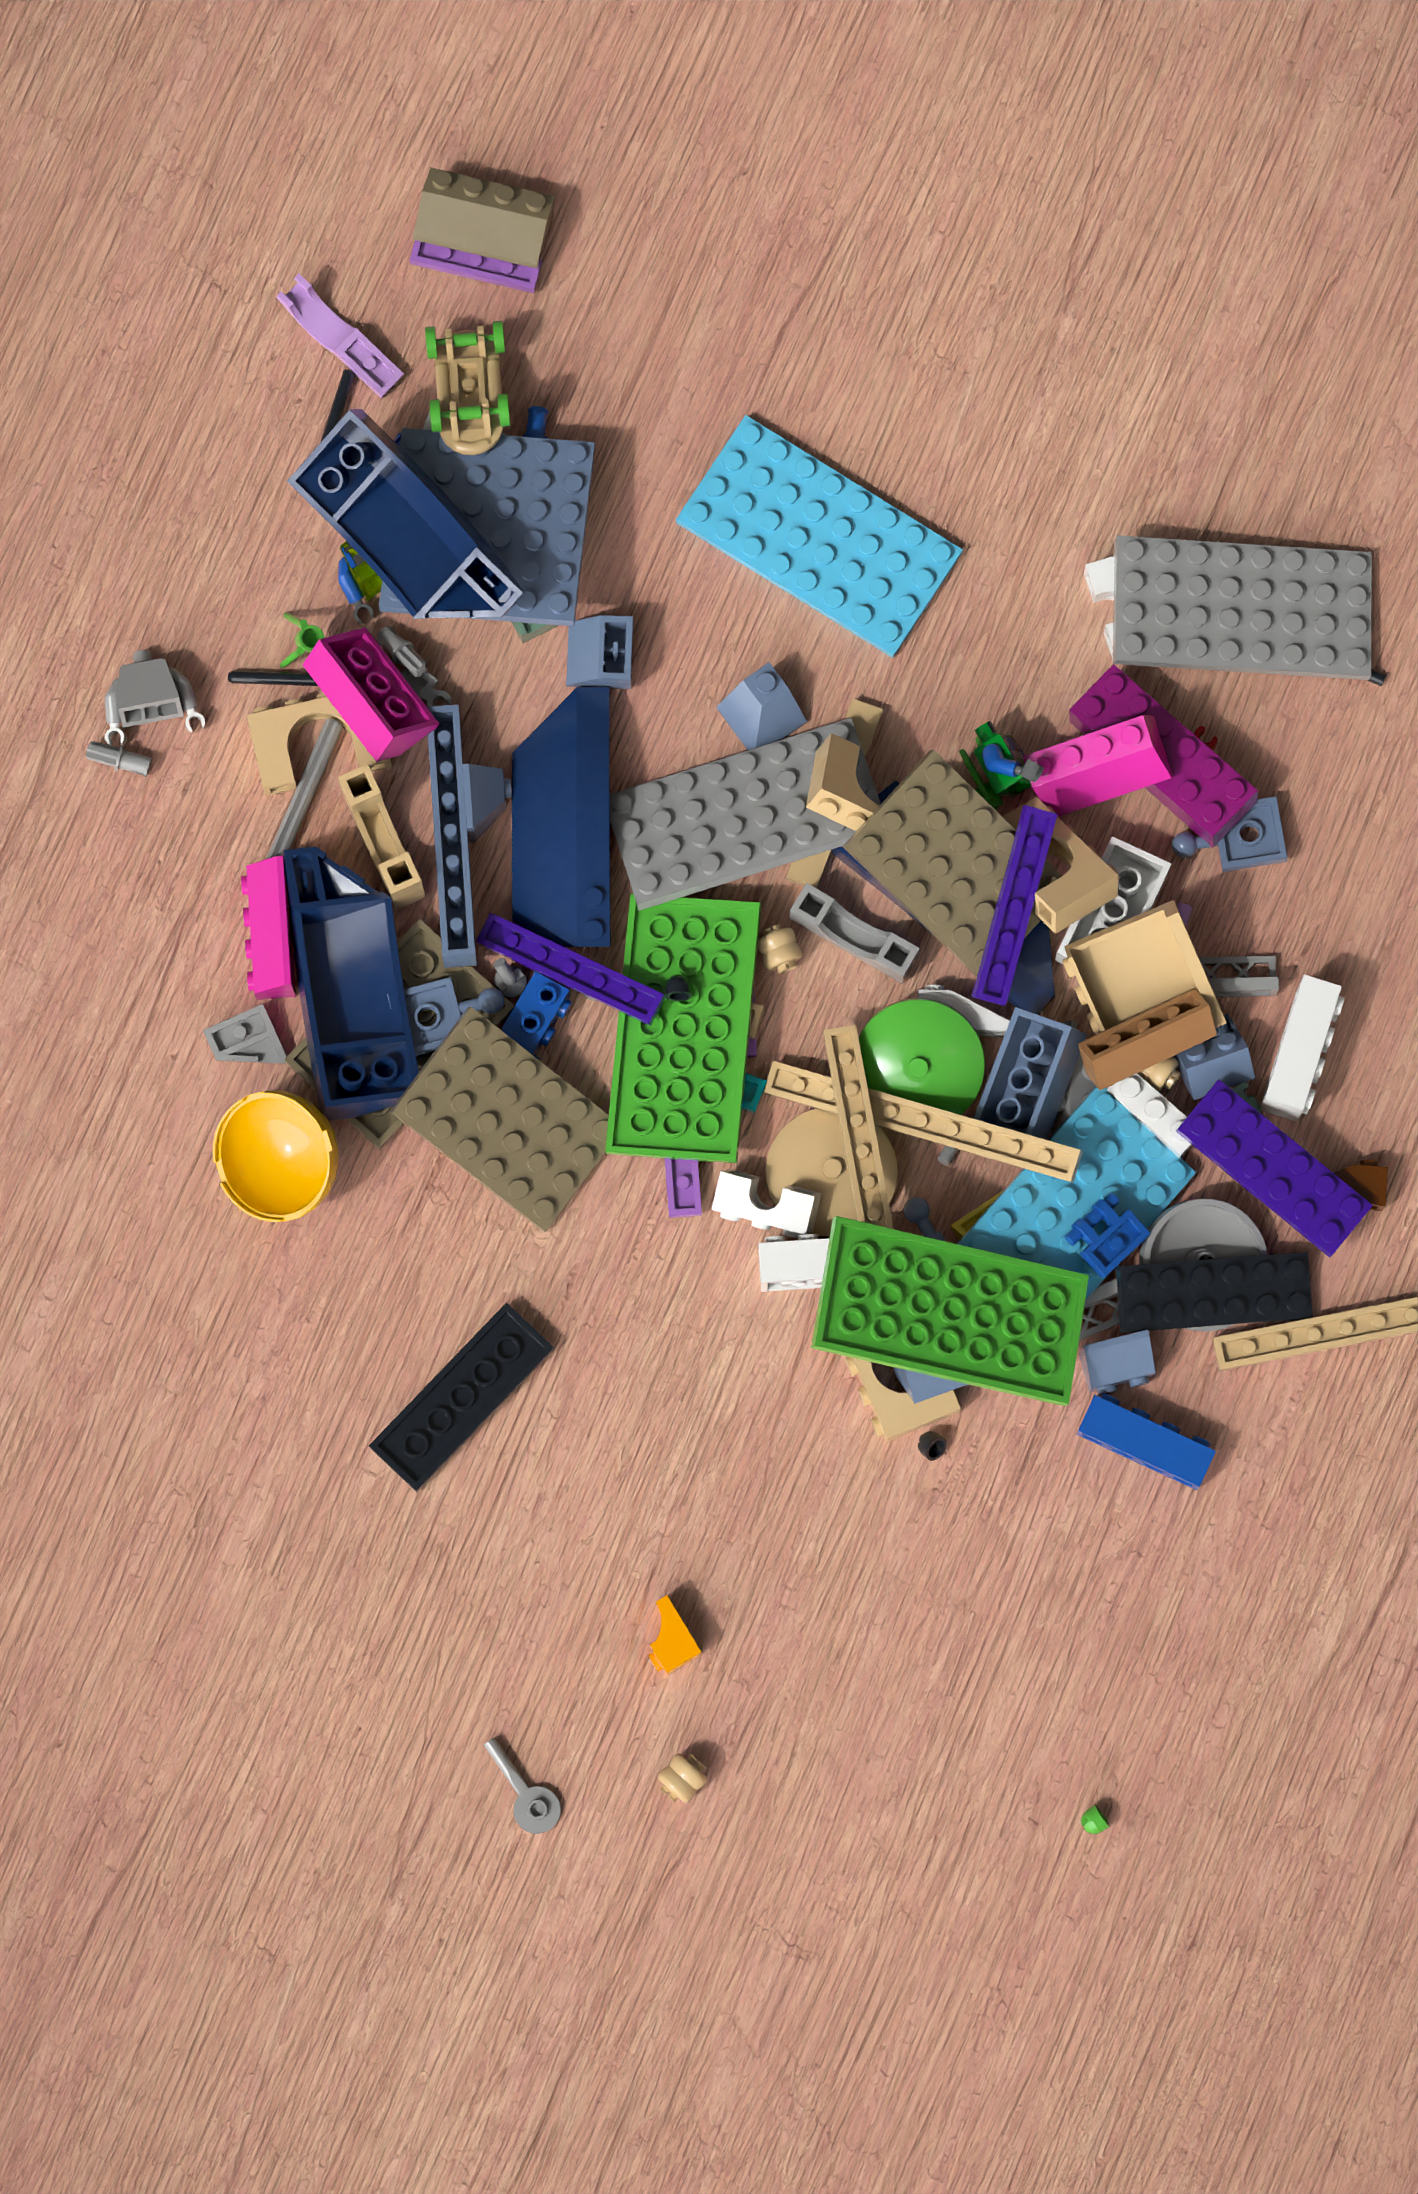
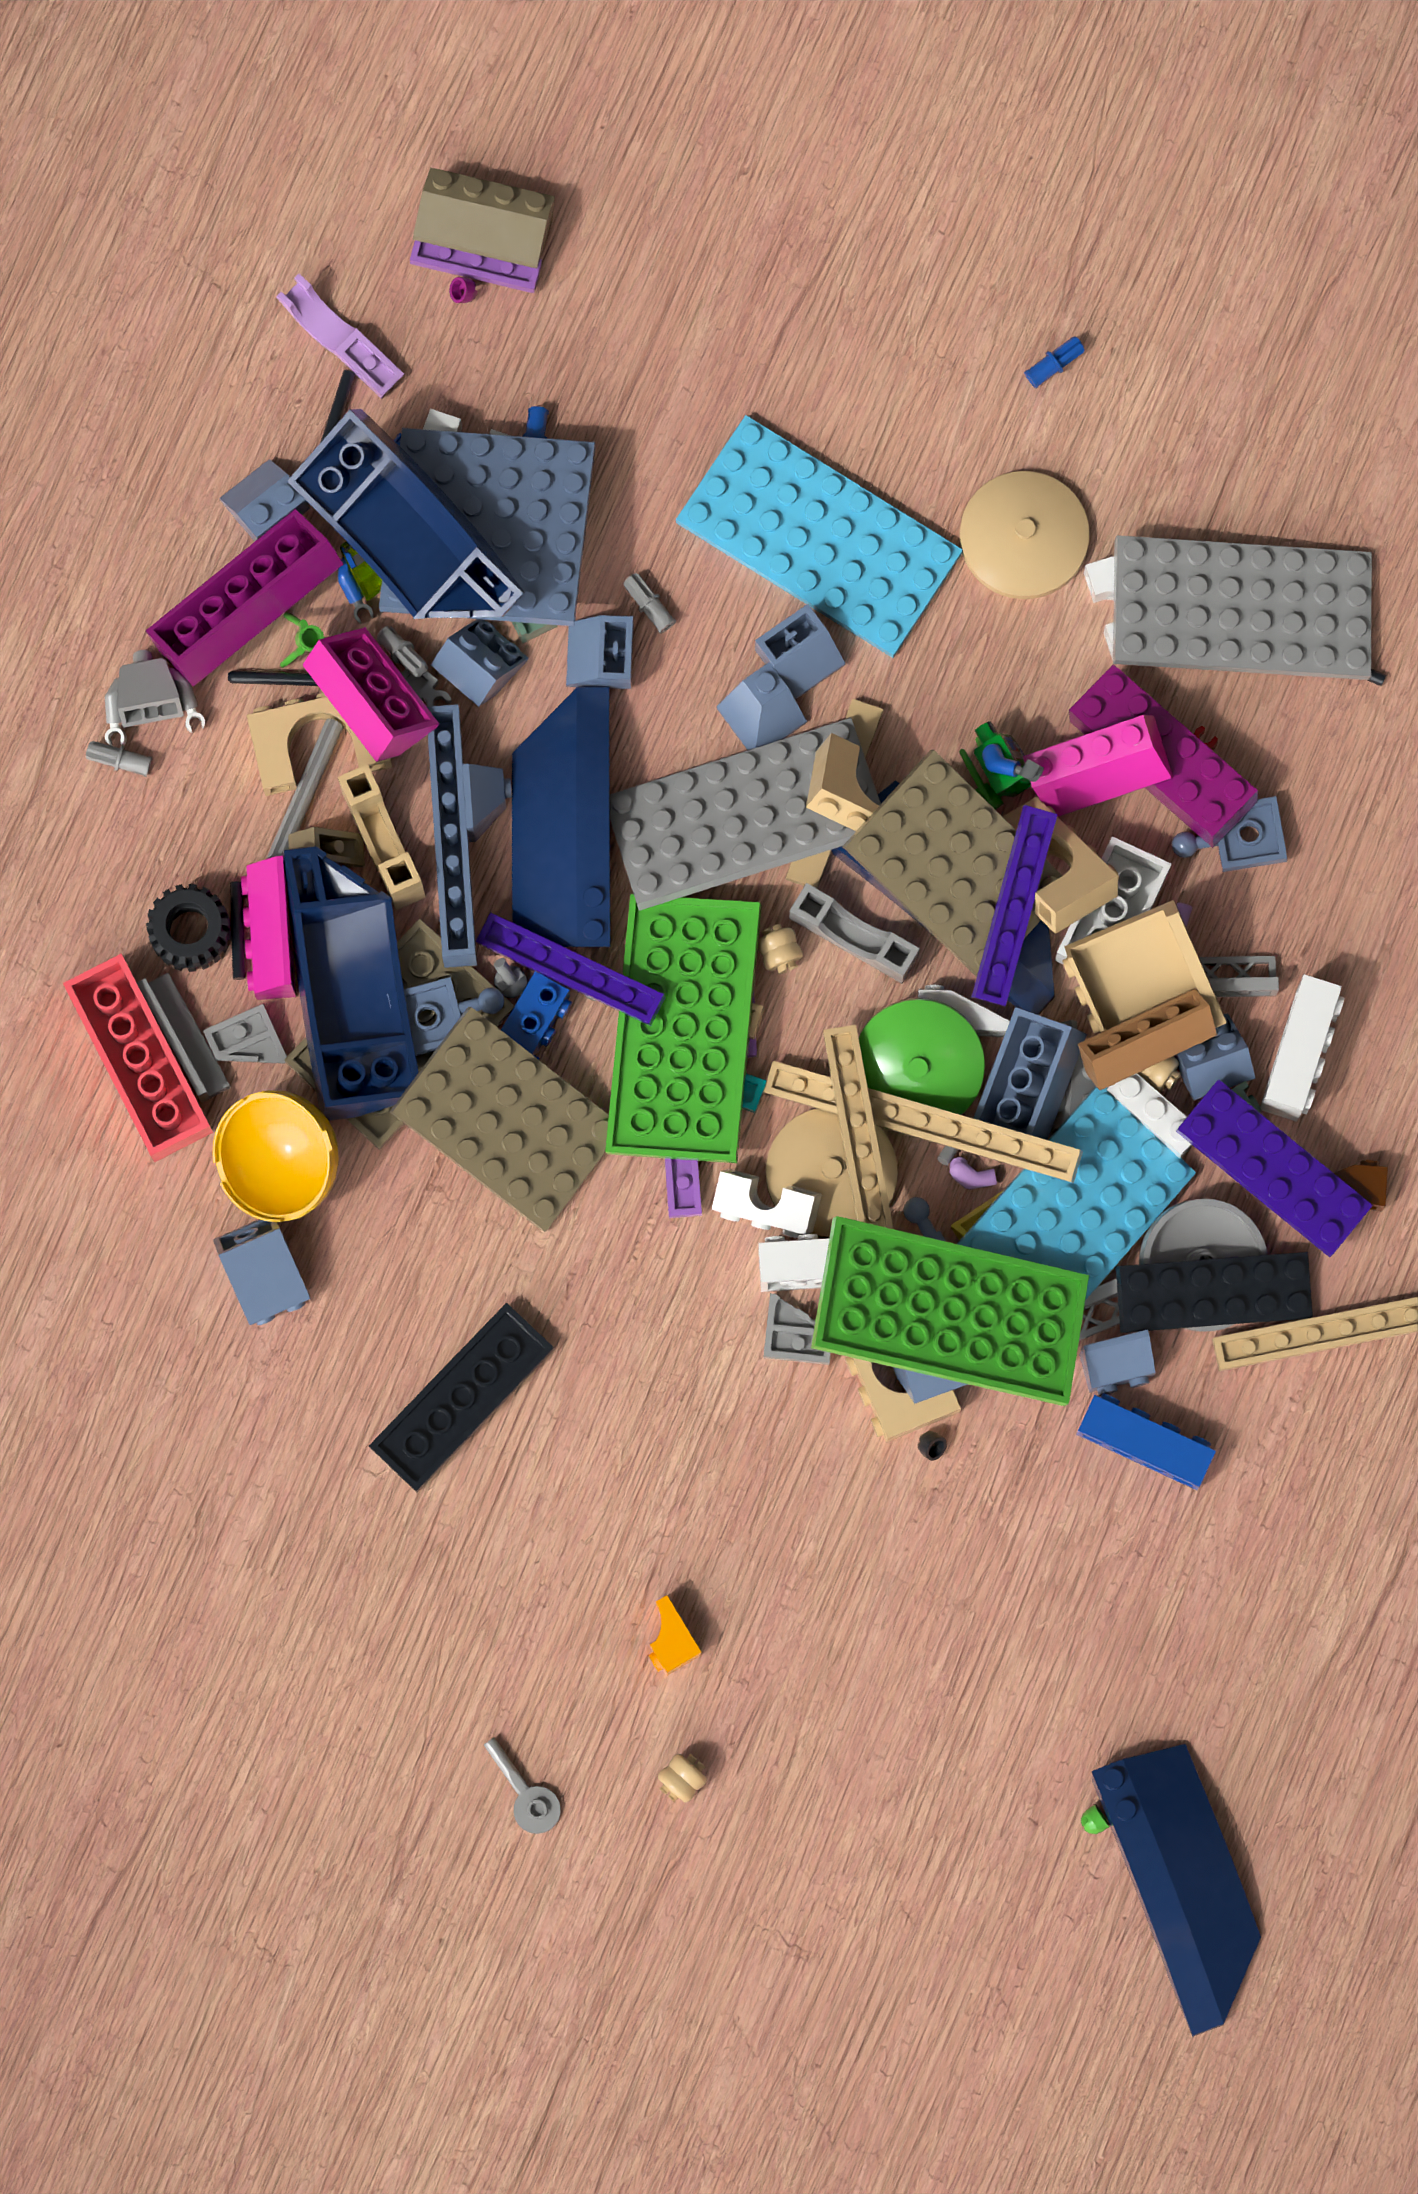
(137, 1058): none -> coral brick
(180, 902): none -> black tyre
(184, 1037): none -> light grey fence
(237, 931): none -> black bar
(244, 597): none -> magenta brick
(261, 1271): none -> sand blue slope
(263, 500): none -> sand blue slope
(340, 846): none -> dark tan slope
(462, 284): none -> magenta hinge
(468, 384): tan piece -> none
(479, 661): none -> sand blue slope
(649, 603): none -> light grey axle
(678, 988): black hinge -> none
(791, 1334): none -> light grey wing
(800, 651): none -> sand blue slope
(968, 1177): none -> lavender arm
(1024, 535): none -> tan dish
(1054, 361): none -> blue axle
(1114, 1243): blue plate -> none
(1182, 1879): none -> dark blue slope

